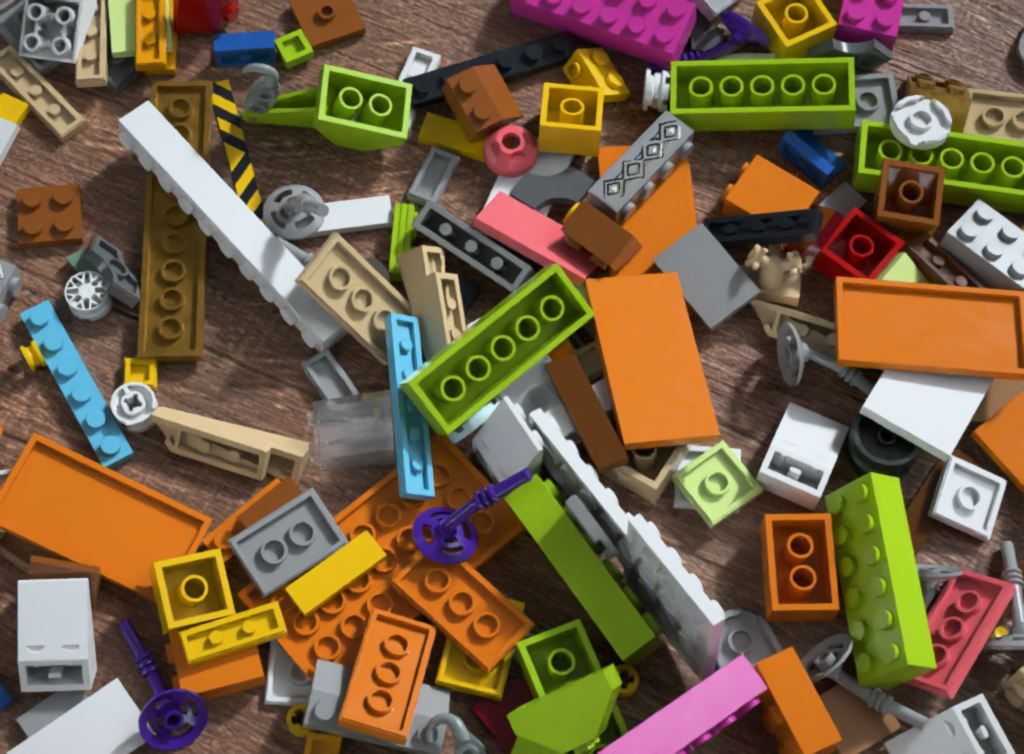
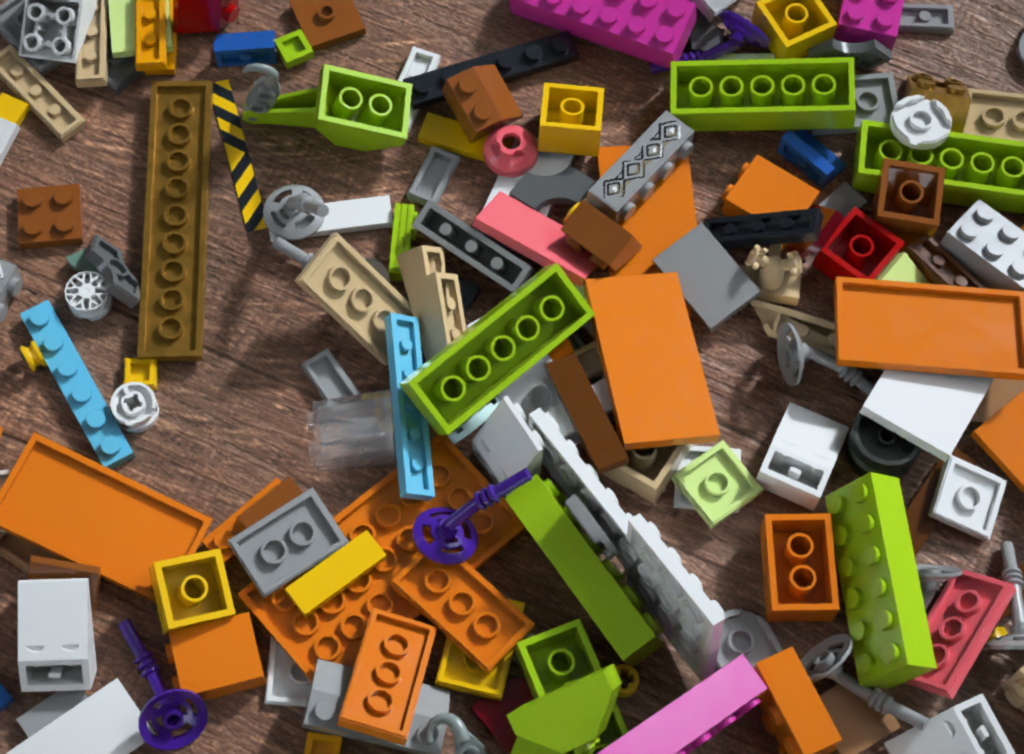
(228, 220): white brick -> none
(232, 445): tan wedge -> none
(233, 633): yellow tile -> none
(295, 728): yellow bush -> none
(594, 69): yellow bracket -> none
(656, 90): white wheel -> none

